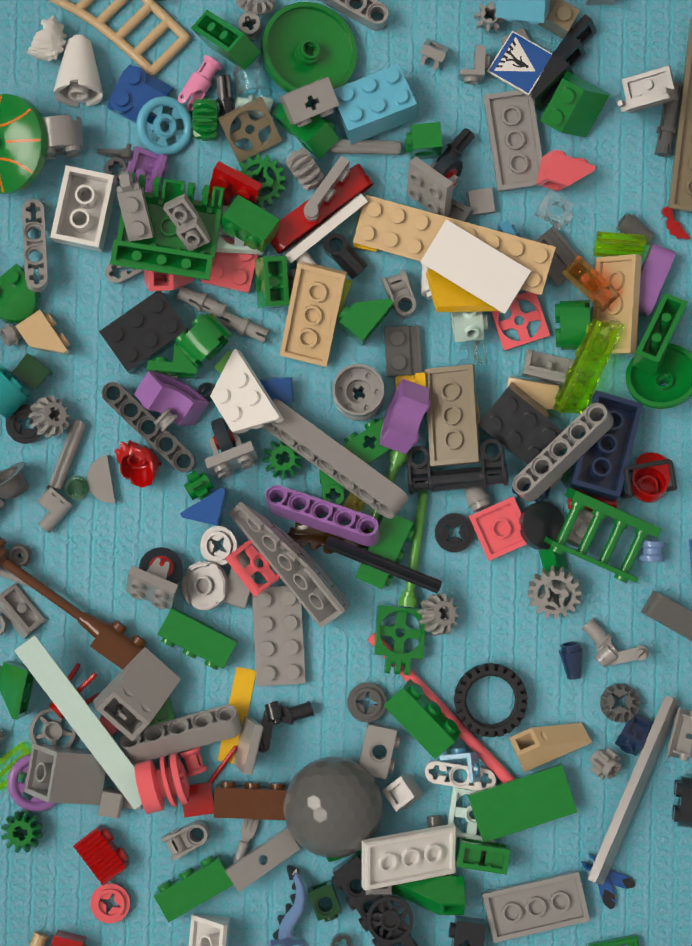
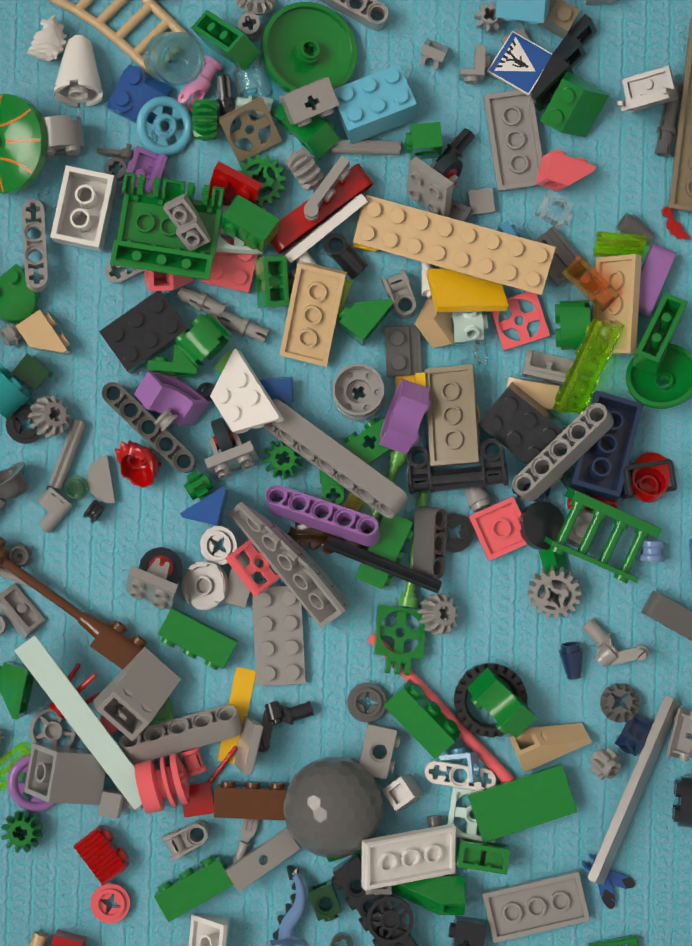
(94, 511): none -> black bush
(134, 208): light grey hinge -> none
(187, 58): none -> clear light blue wheel
(430, 541): none -> dark grey beam
(435, 325): none -> tan slope
(475, 266): white tile -> none
(504, 706): none -> green brick

